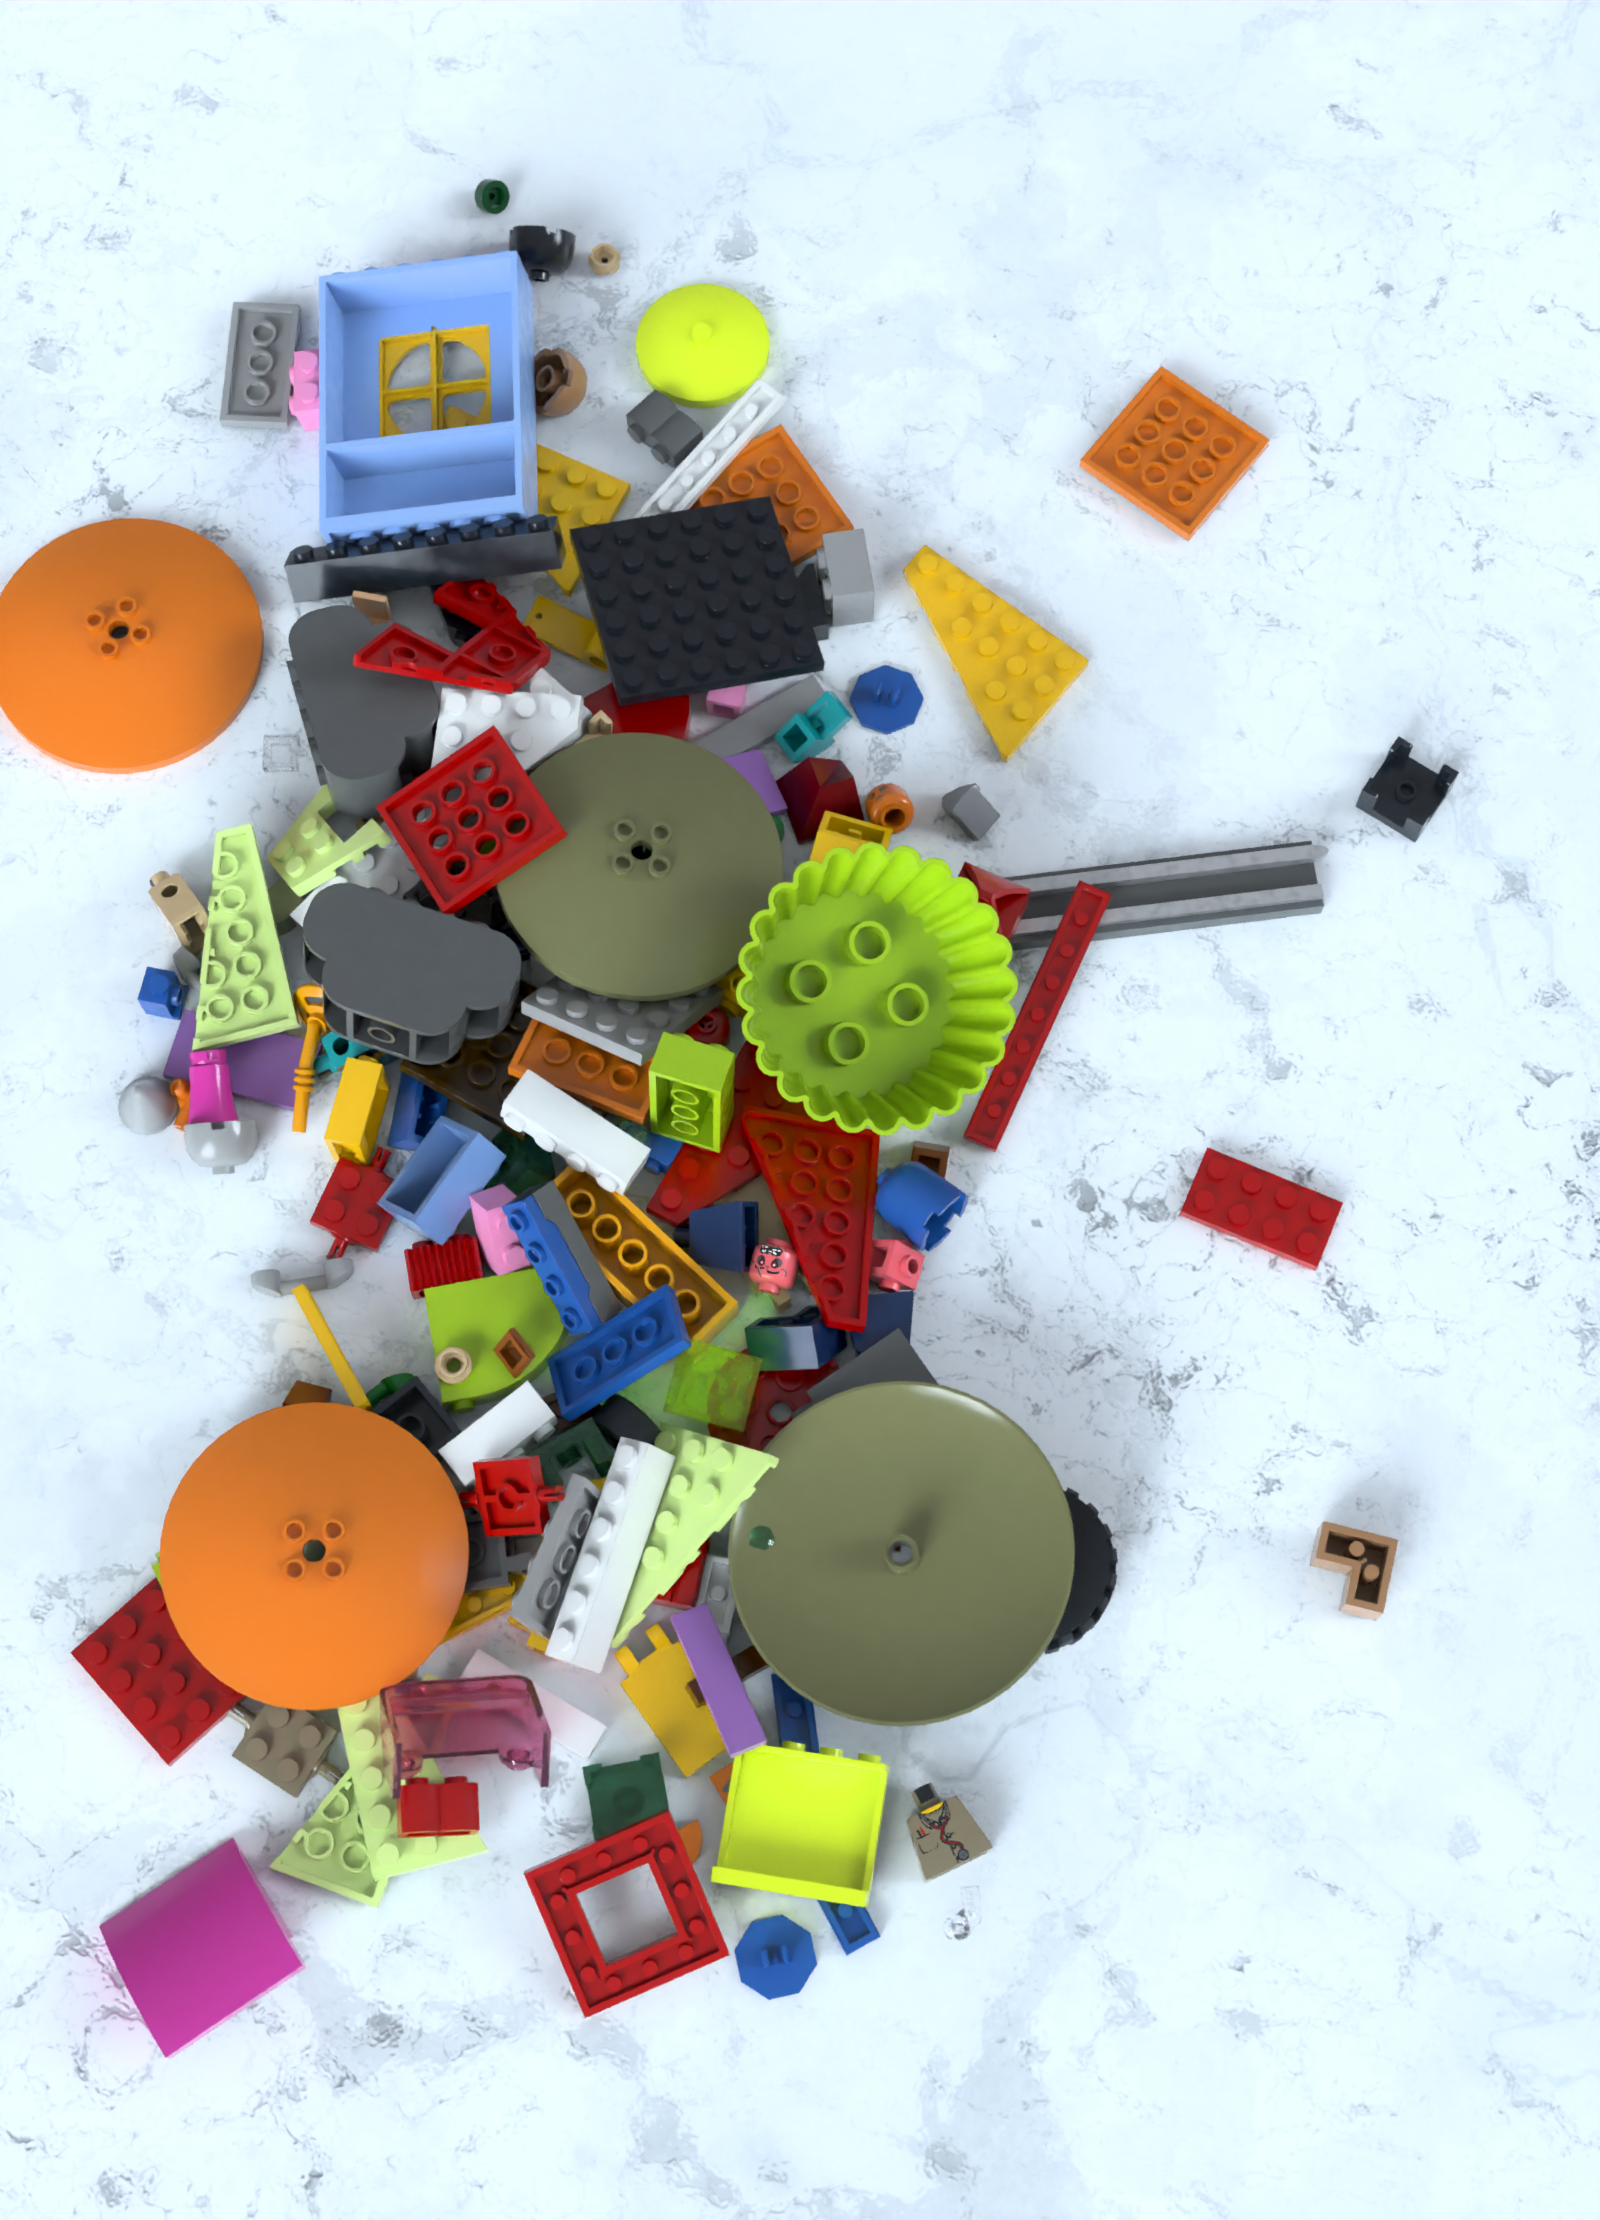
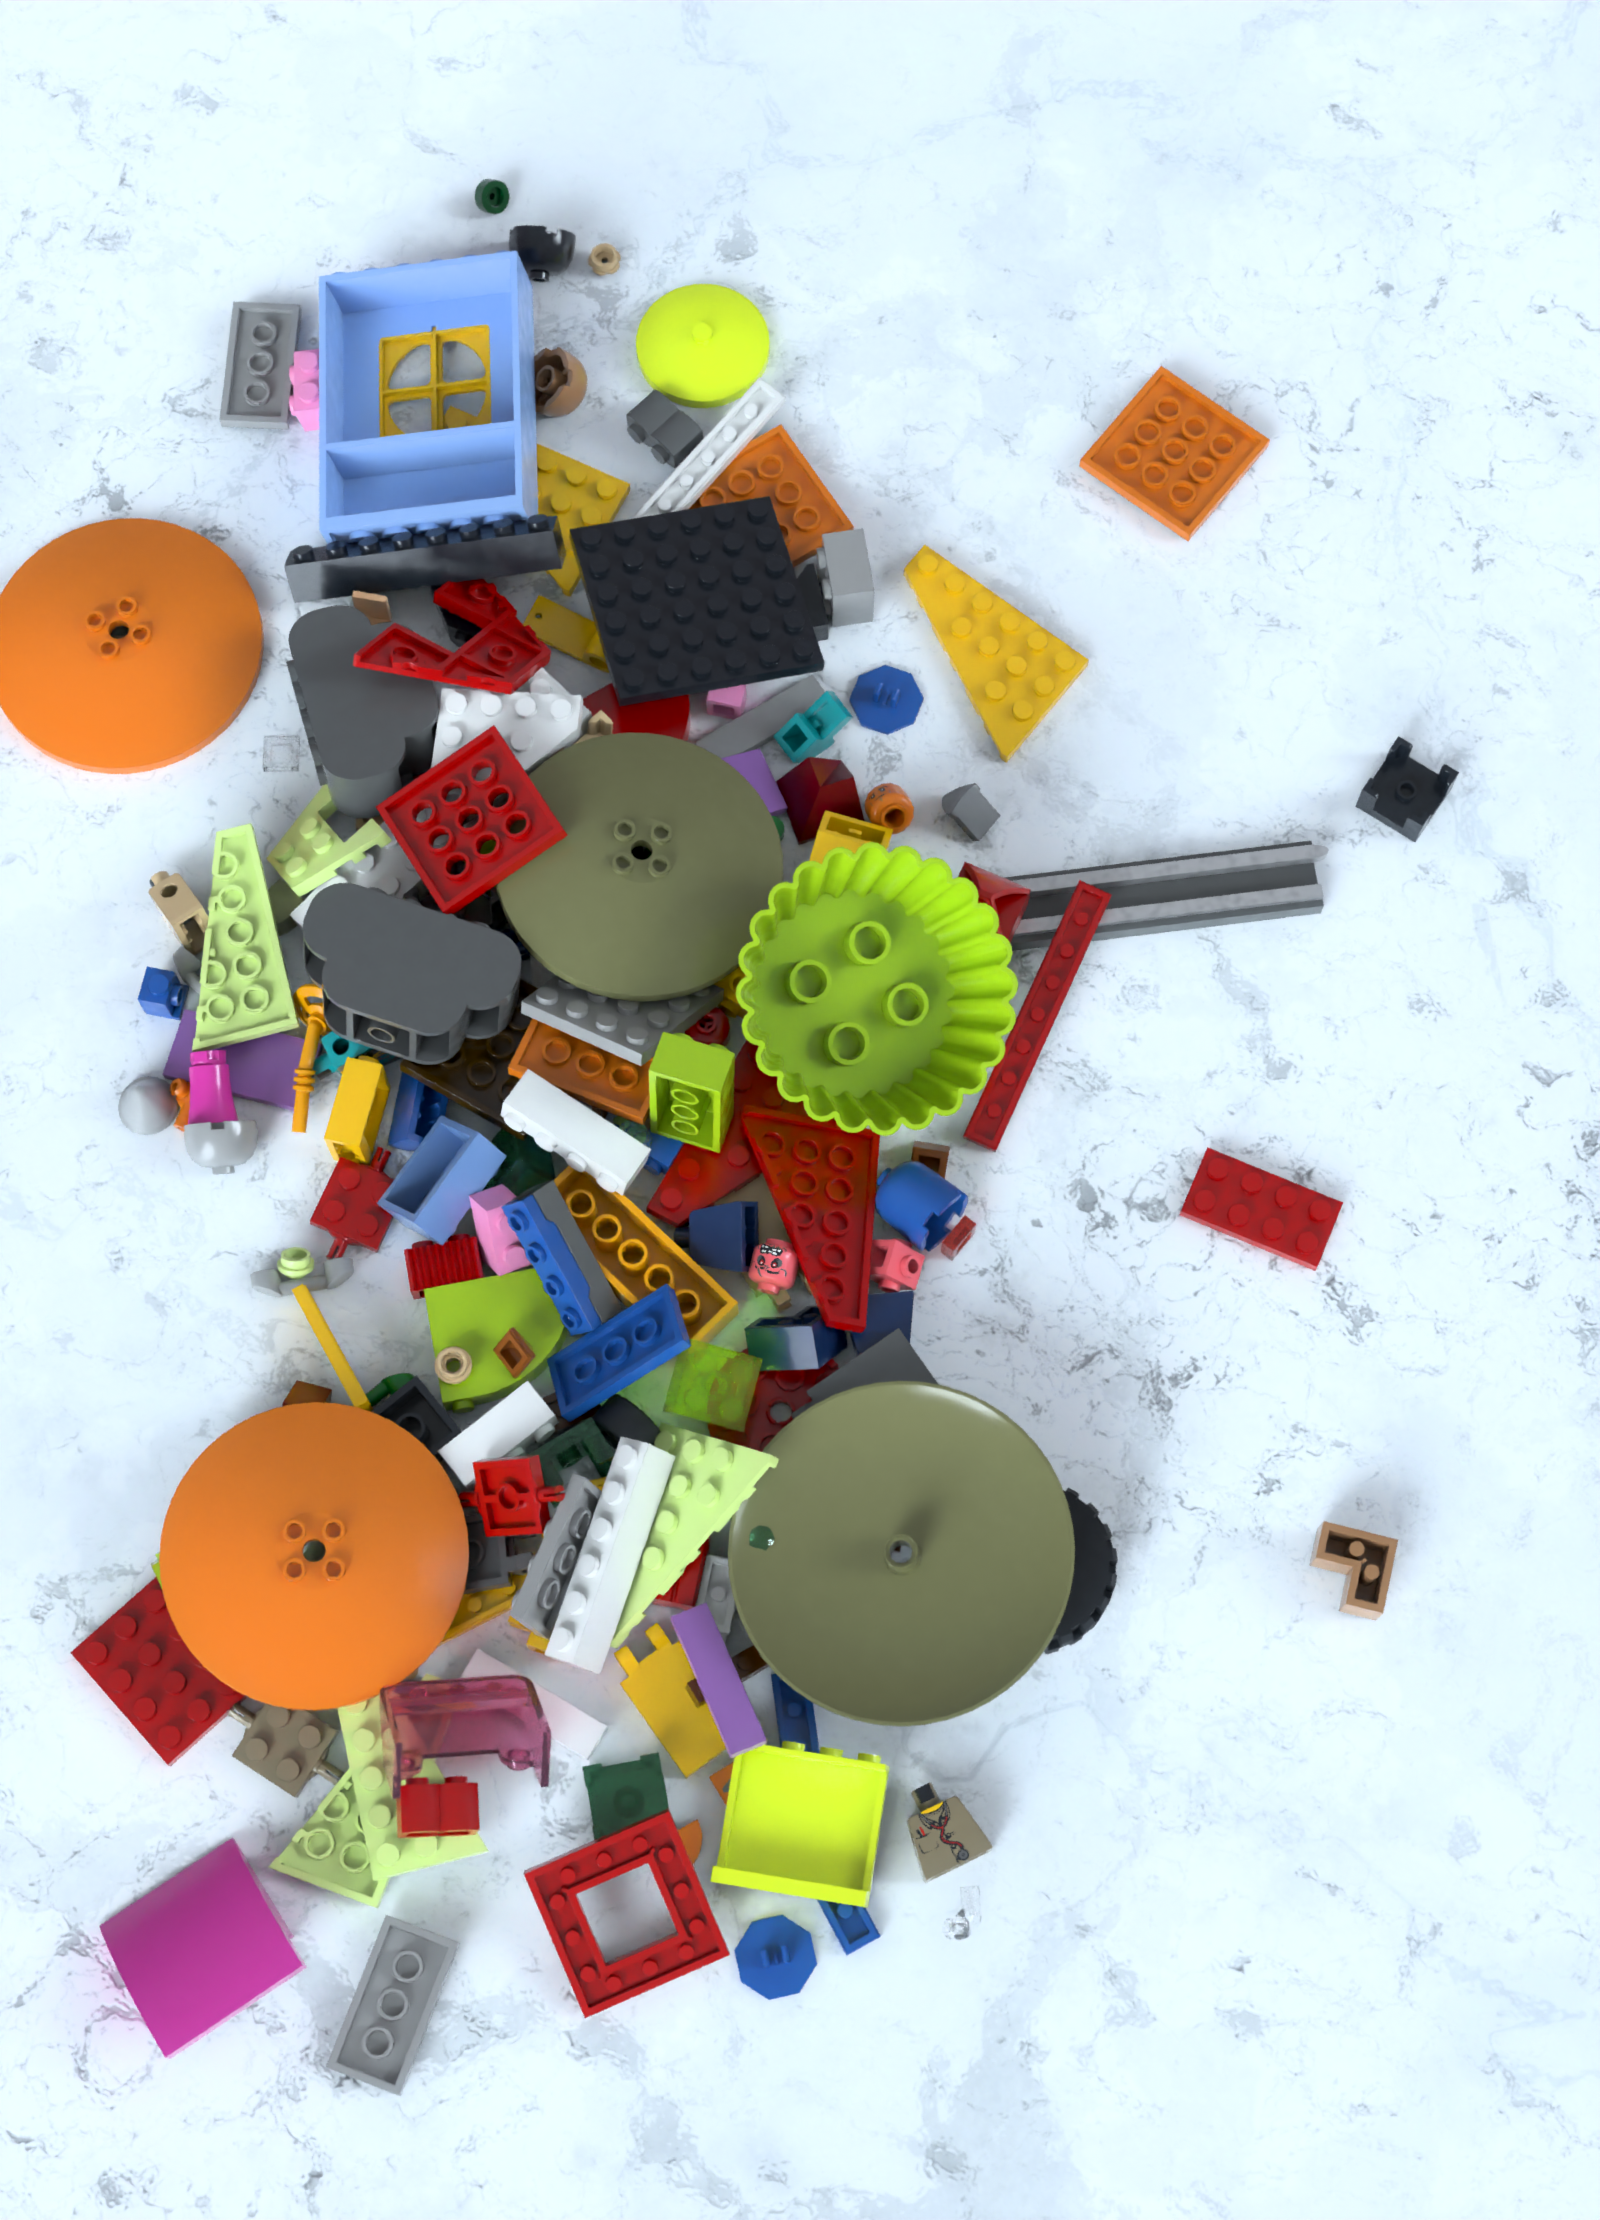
(295, 1263): none -> yellowish green plate
(393, 2005): none -> light grey plate
(958, 1238): none -> clear red tile

